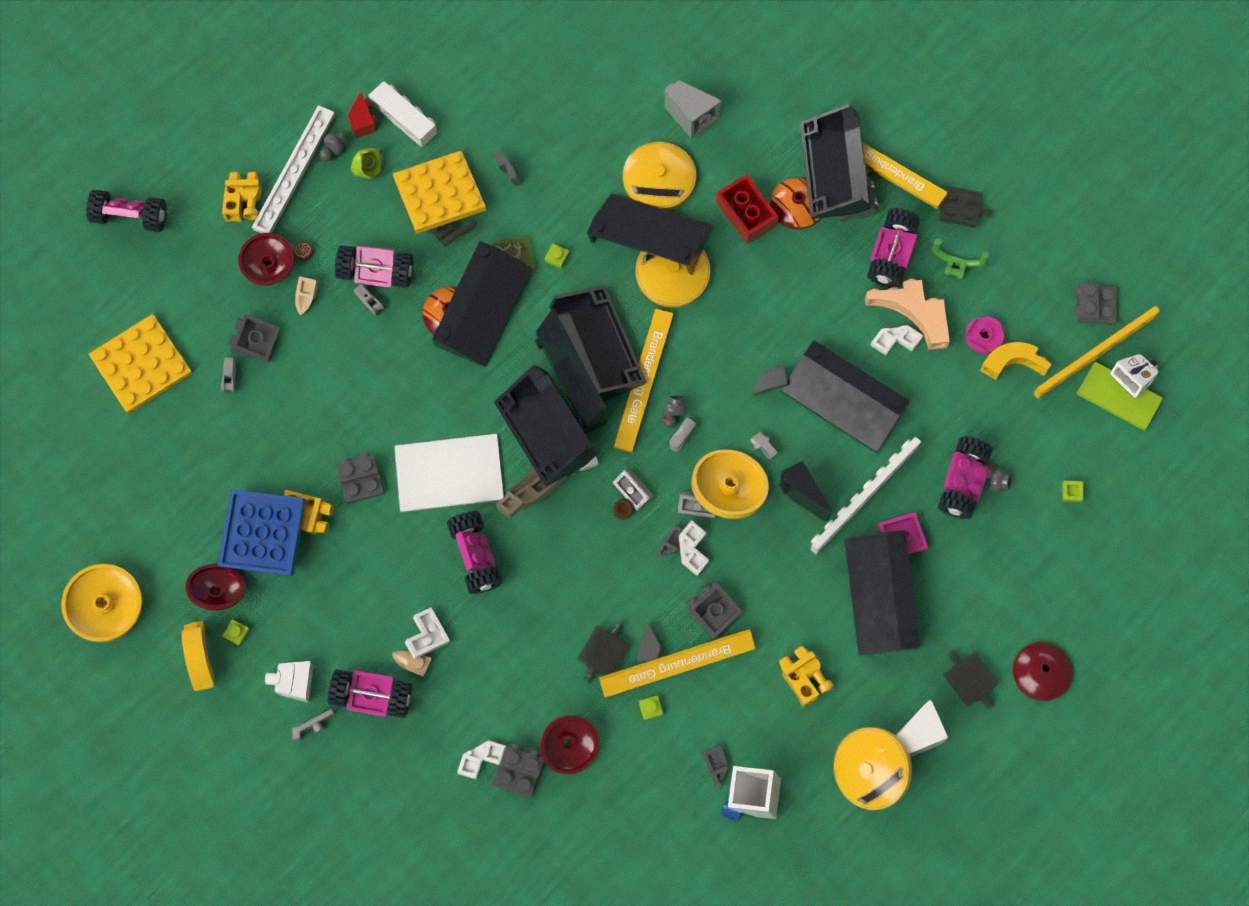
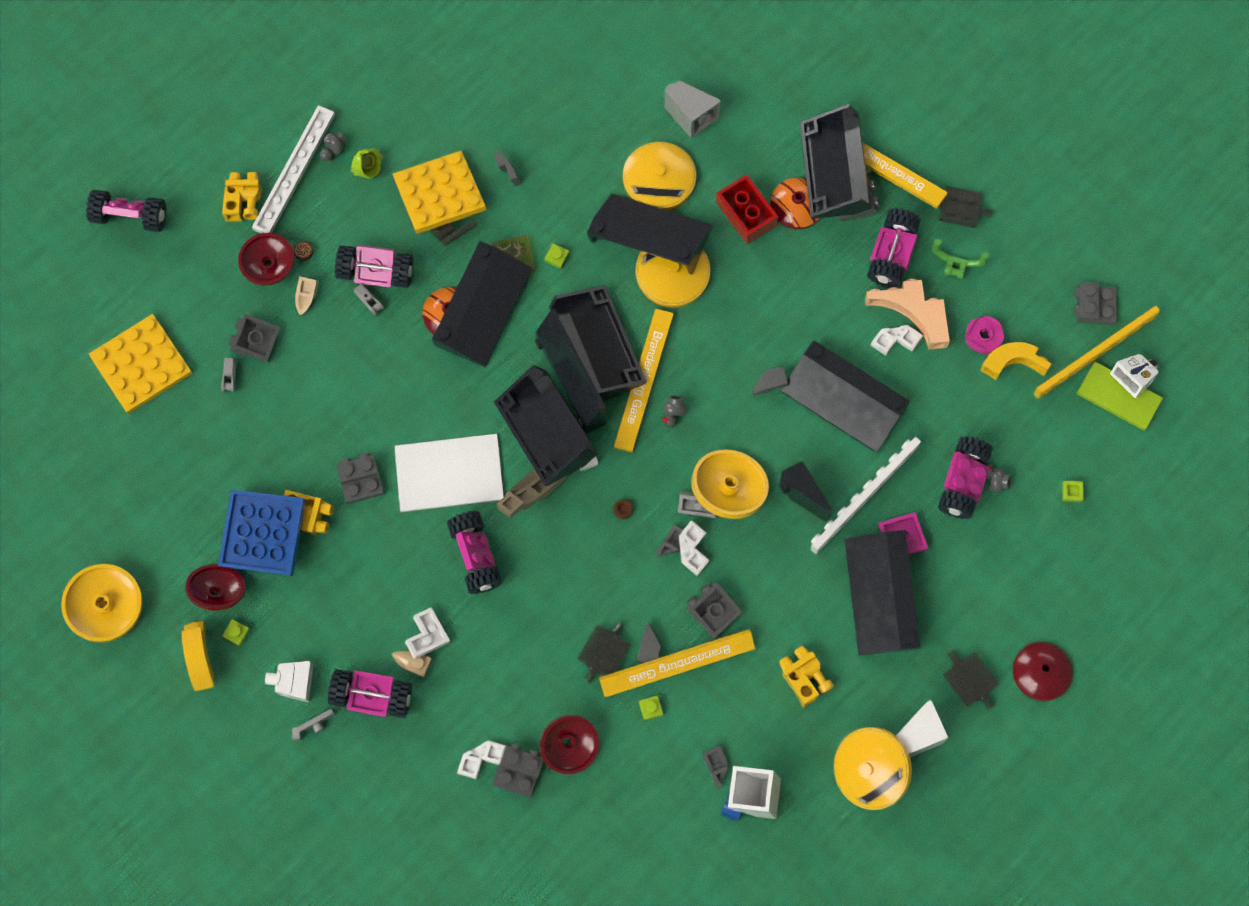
(360, 117): red slope -> none
(403, 114): white brick -> none
(633, 489): light grey slope -> none
(682, 434): light grey bar -> none
(761, 442): light grey piece -> none

